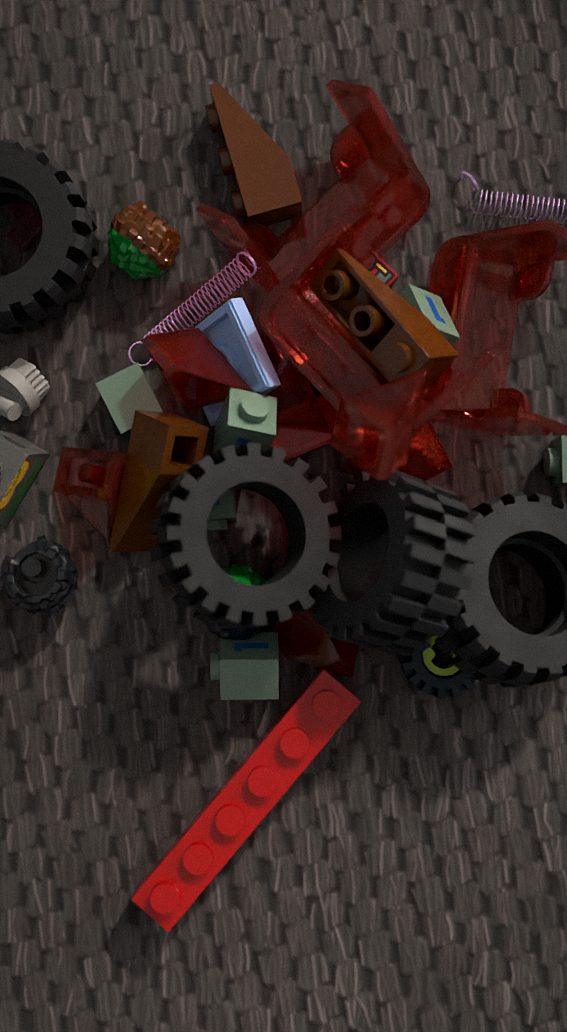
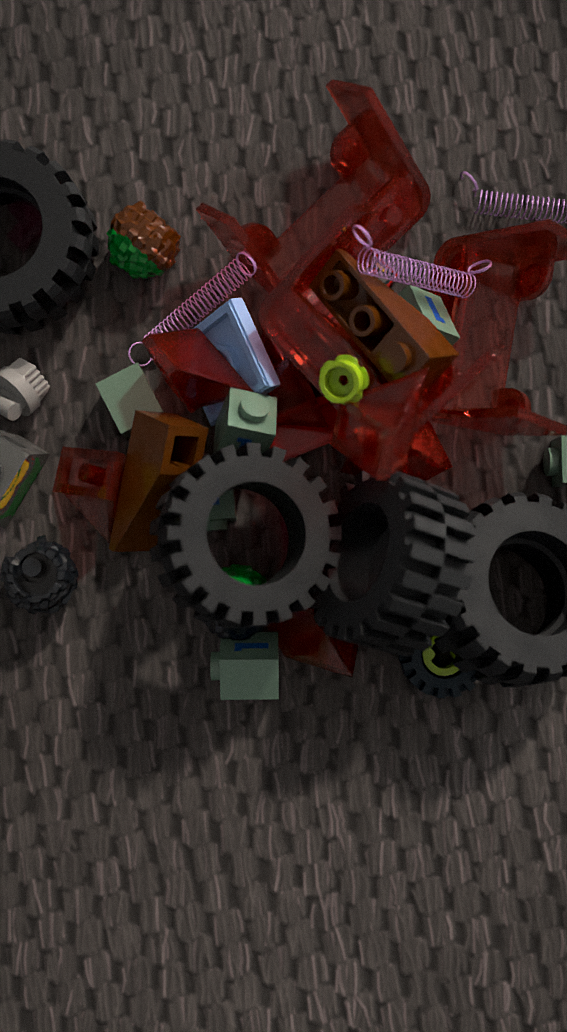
(245, 799): red brick -> none
(260, 168): reddish brown slope -> none
(330, 379): none -> lime plate
(416, 269): none -> lavender piece

